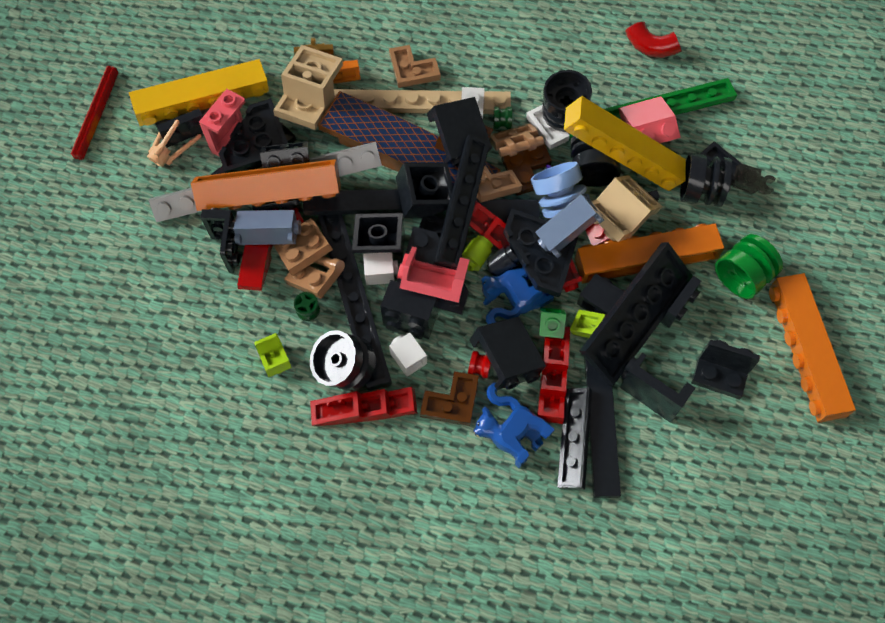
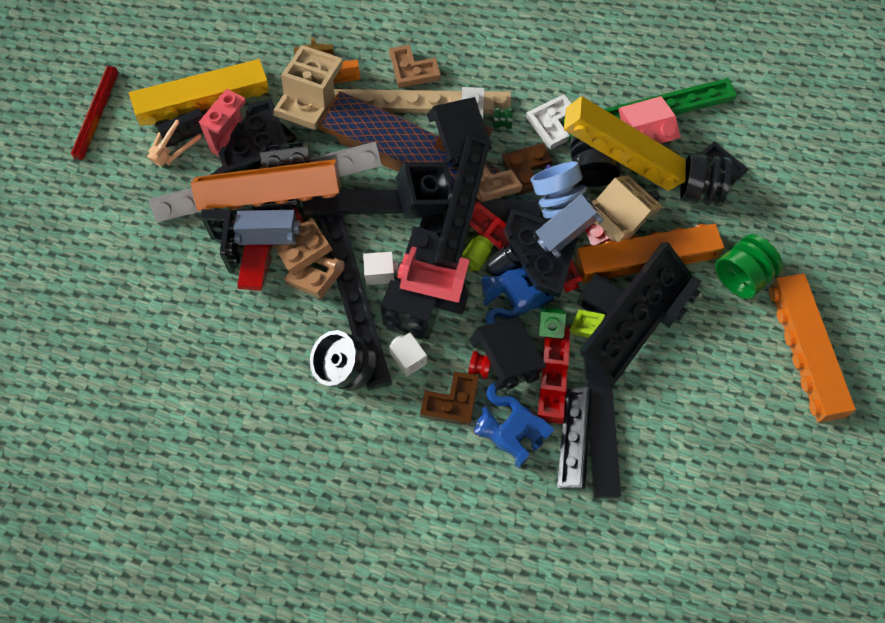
(272, 355): lime bracket -> none
(304, 301): dark green wheel -> none
(363, 407): red slope -> none
(378, 233): black slope -> none
(516, 140): medium nougat plate -> none
(561, 91): black wheel -> none
(651, 44): red cylinder -> none
(652, 391): black panel -> none
(724, 368): black bracket -> none
(750, 179): clear smoke plate -> none

